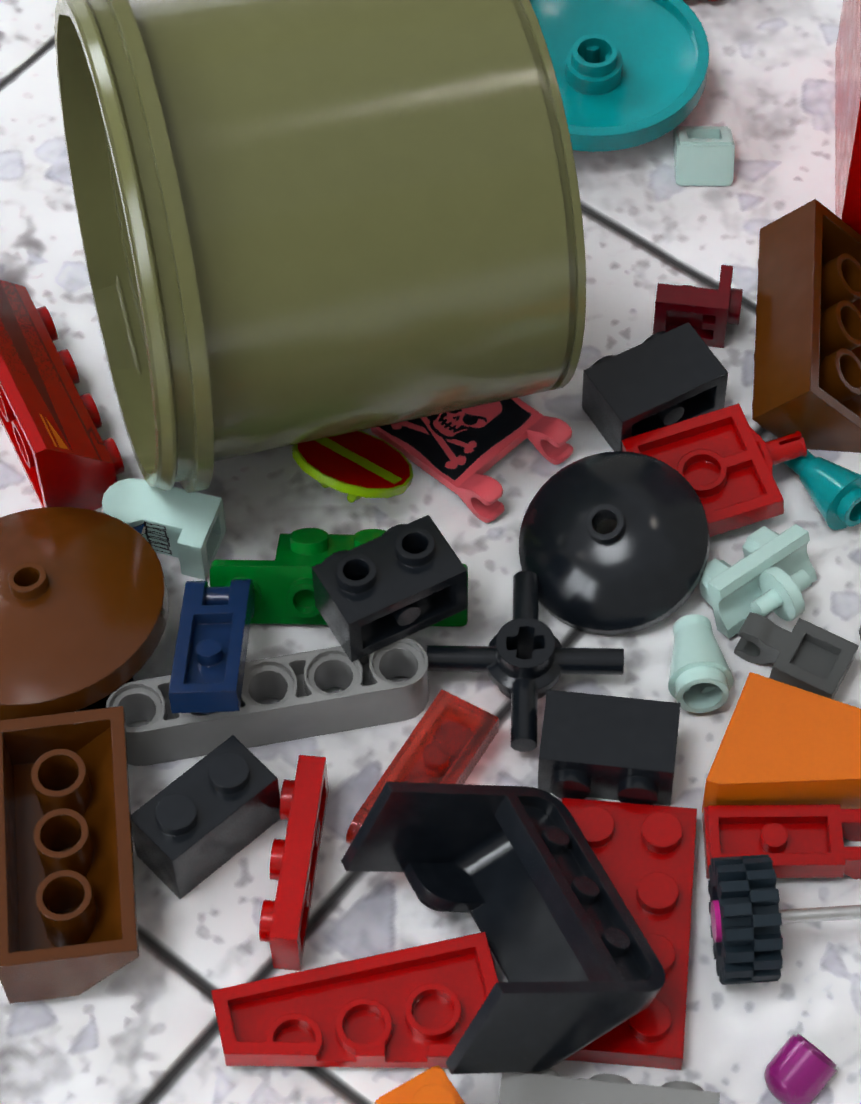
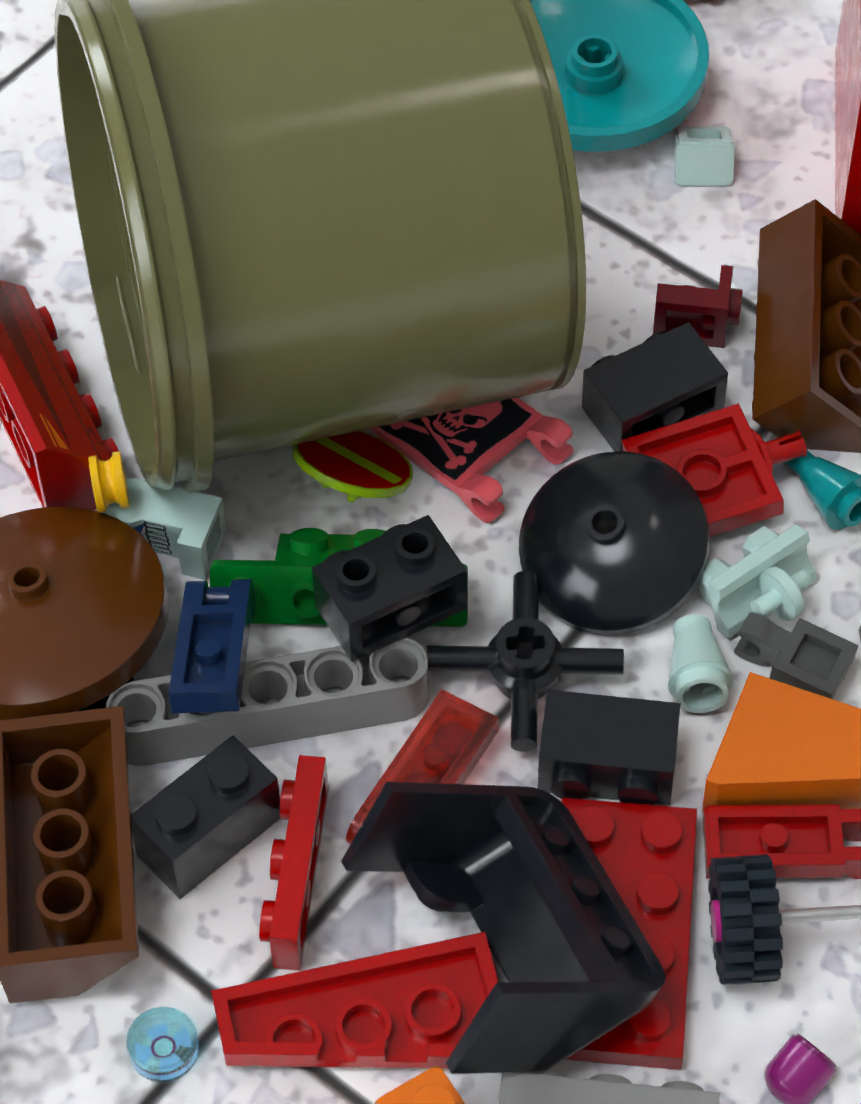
(109, 482): none -> yellow bush
(162, 1044): none -> clear light blue tile

